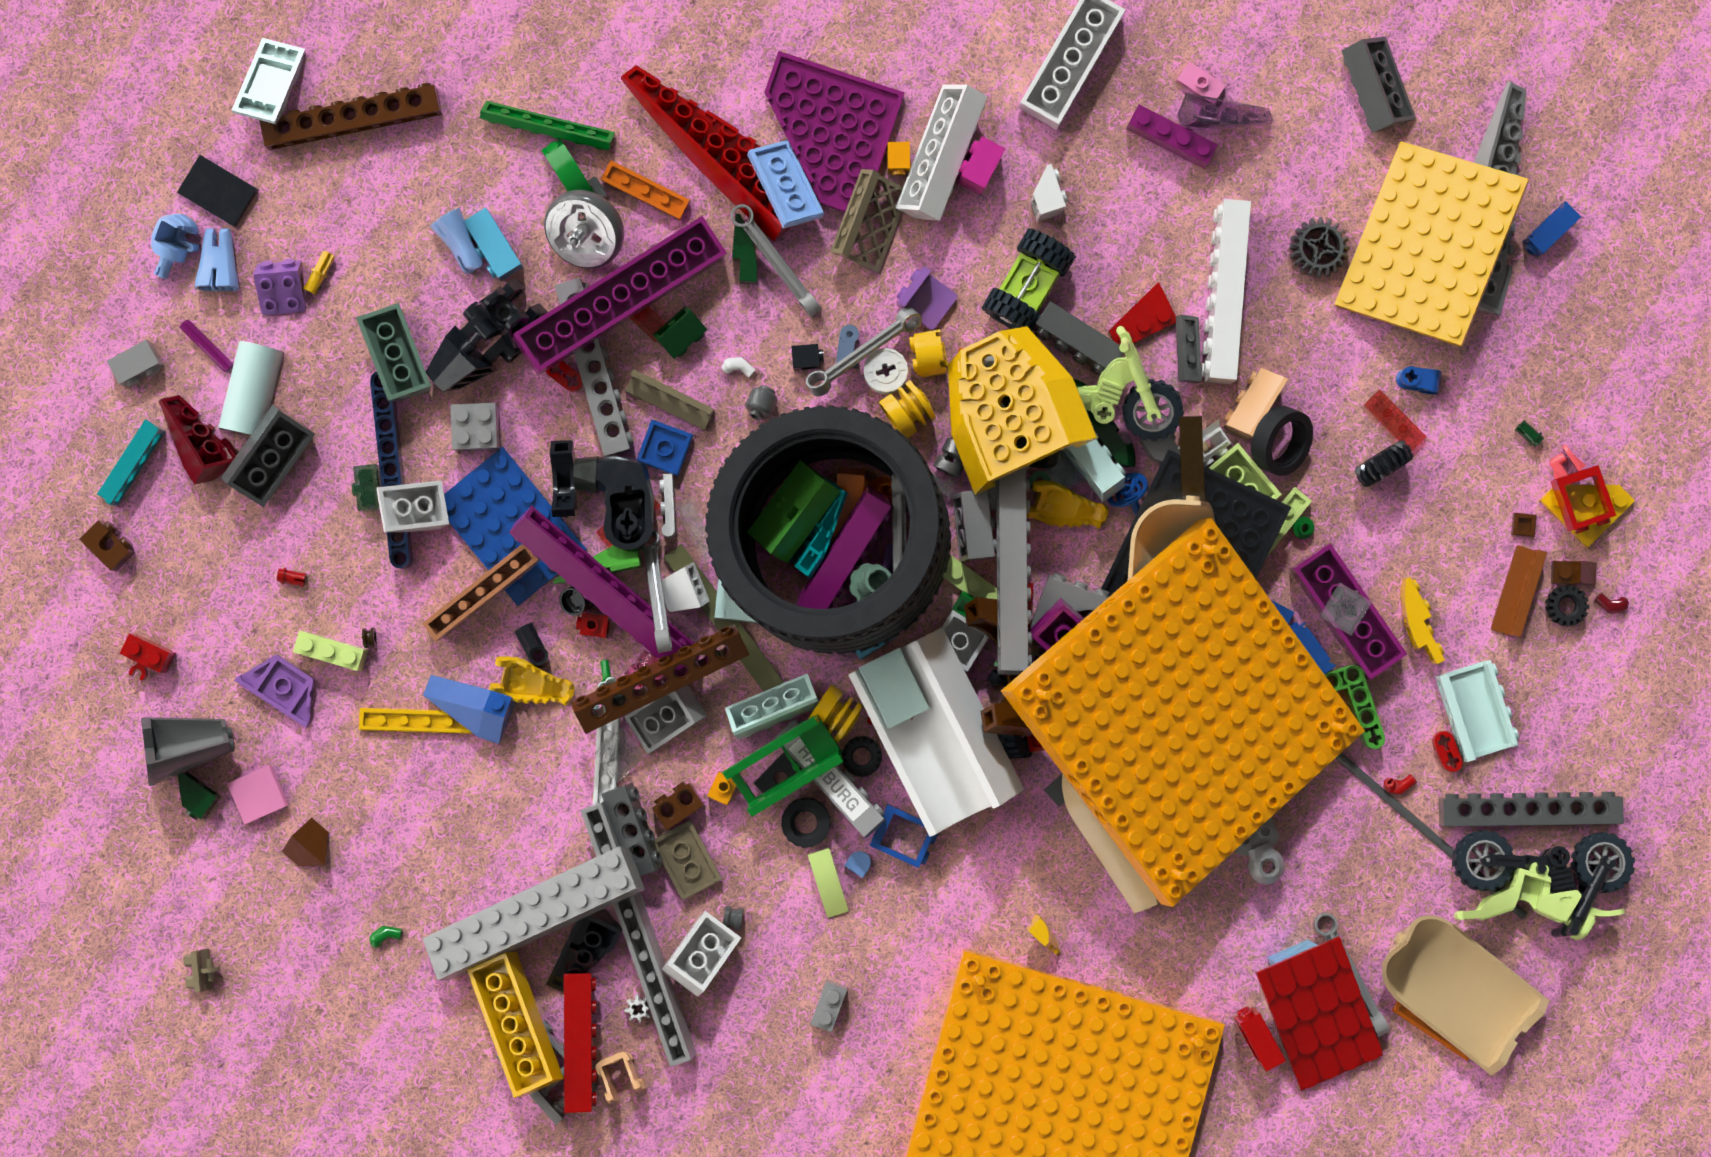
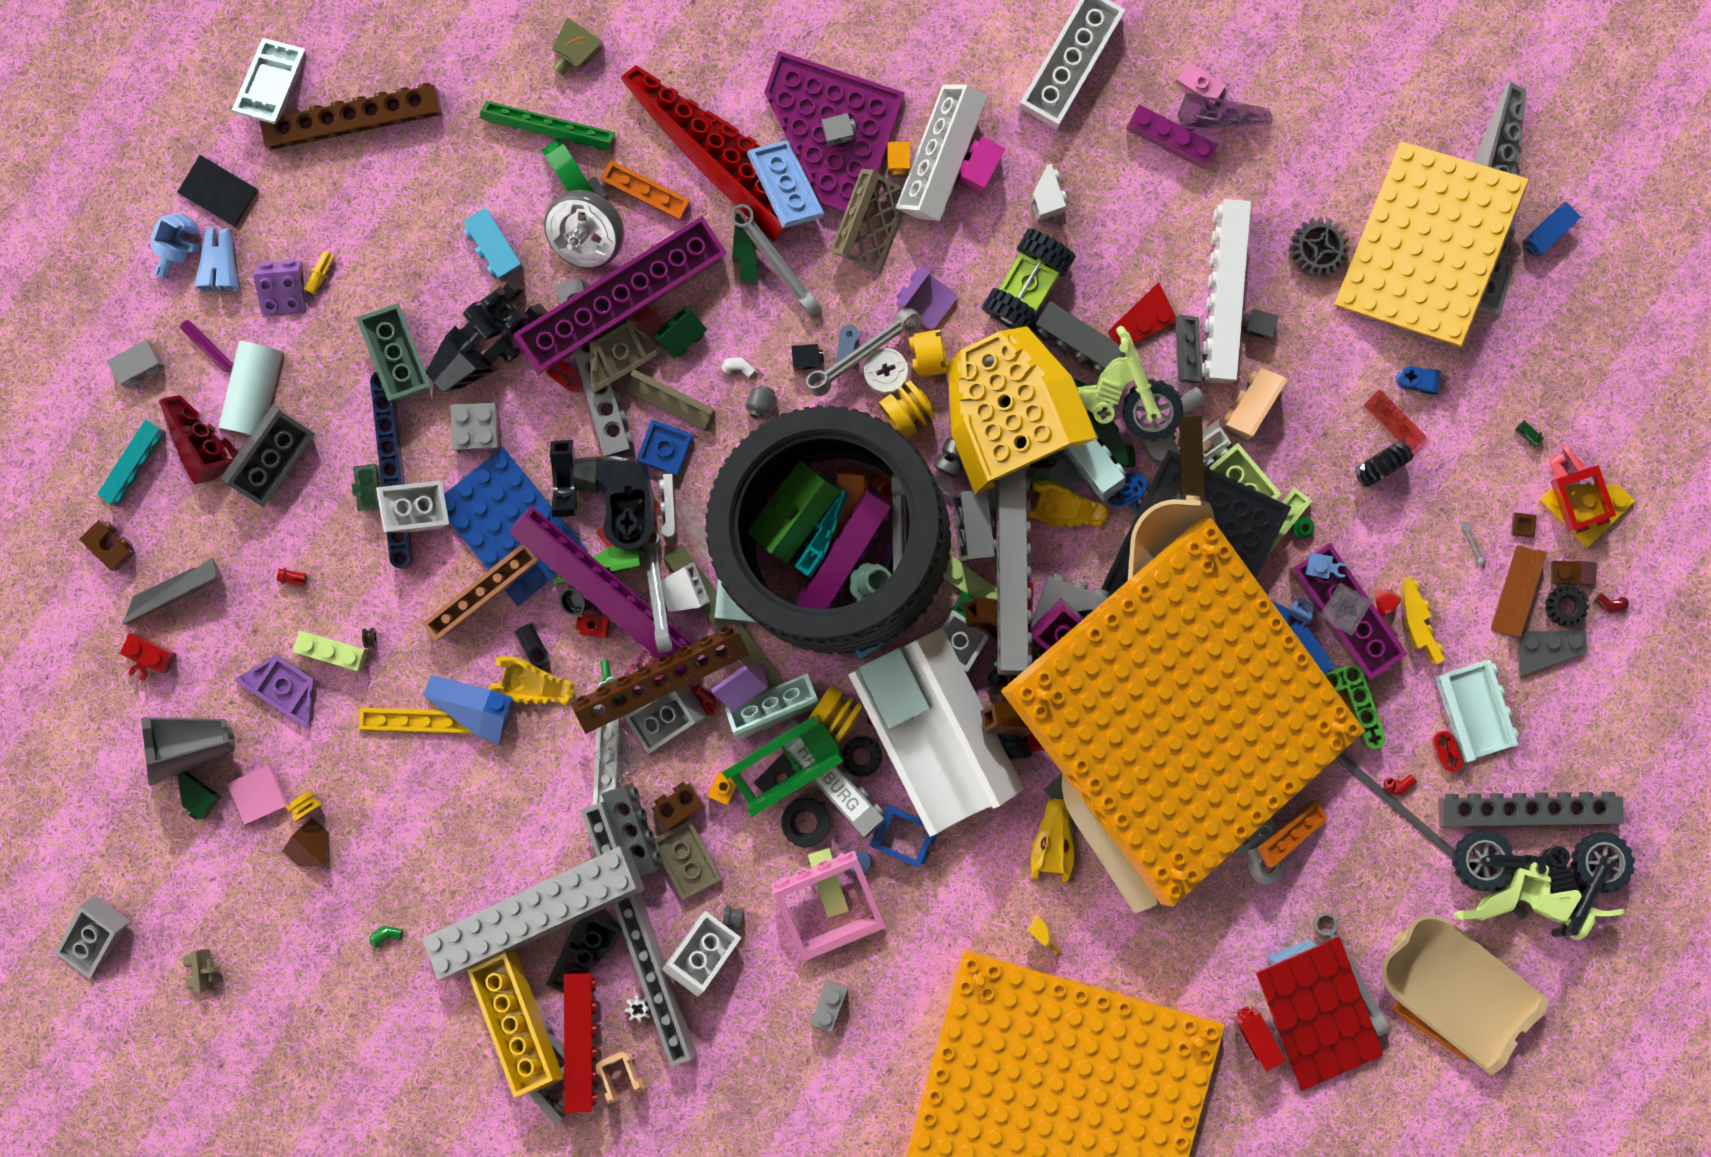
(92, 936): none -> light grey slope
(172, 590): none -> dark grey wedge
(303, 803): none -> yellow wheel
(454, 233): light blue piece -> none
(574, 47): none -> olive torso
(619, 353): none -> dark tan wing
(706, 698): none -> red arm
(741, 686): none -> medium lavender slope
(838, 129): none -> light grey brick
(841, 935): none -> bright pink window
(1054, 844): none -> yellow animal
(1192, 399): none -> light grey cone
(1260, 324): none -> dark grey brick
(1265, 435): black tyre -> none
(1292, 833): none -> orange plate
(1302, 610): none -> medium blue tile
(1321, 566): none -> medium blue plate
(1378, 84): dark grey slope -> none
(1386, 601): none -> red tile
(1466, 528): none -> light grey hinge
(1547, 648): none -> dark grey wing

